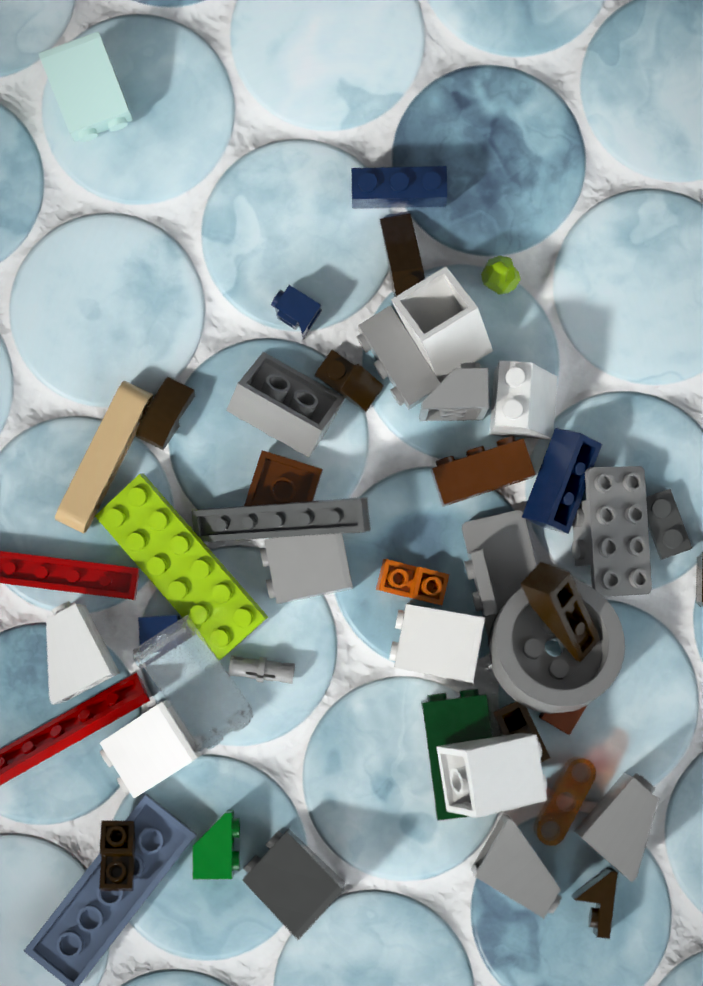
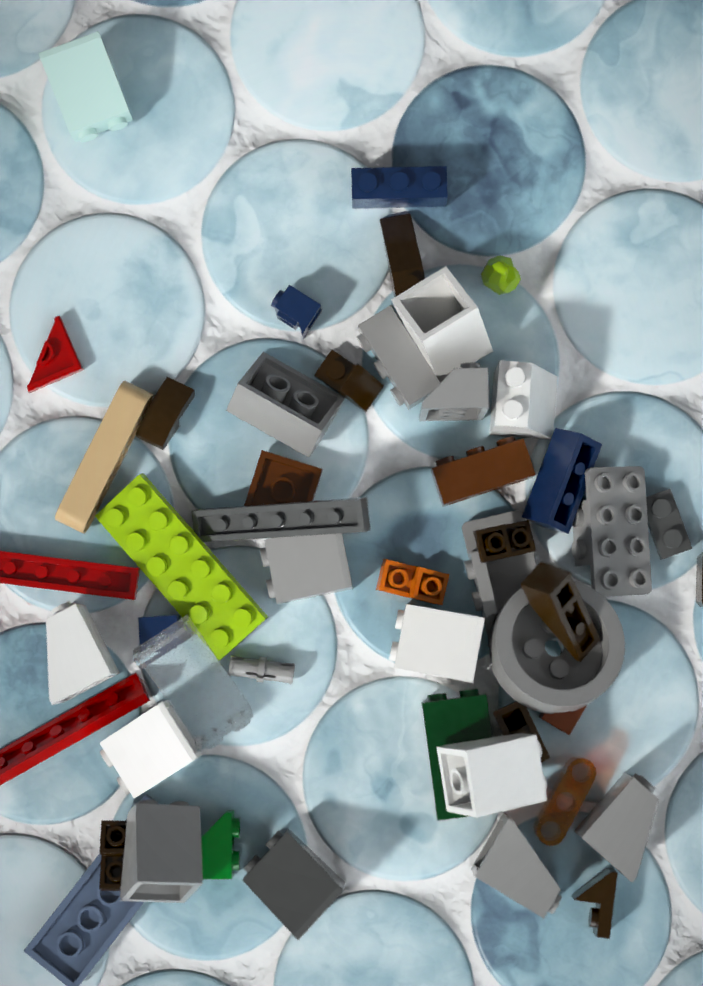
(56, 358): none -> red tile
(162, 852): none -> light grey slope
(504, 541): none -> dark brown slope

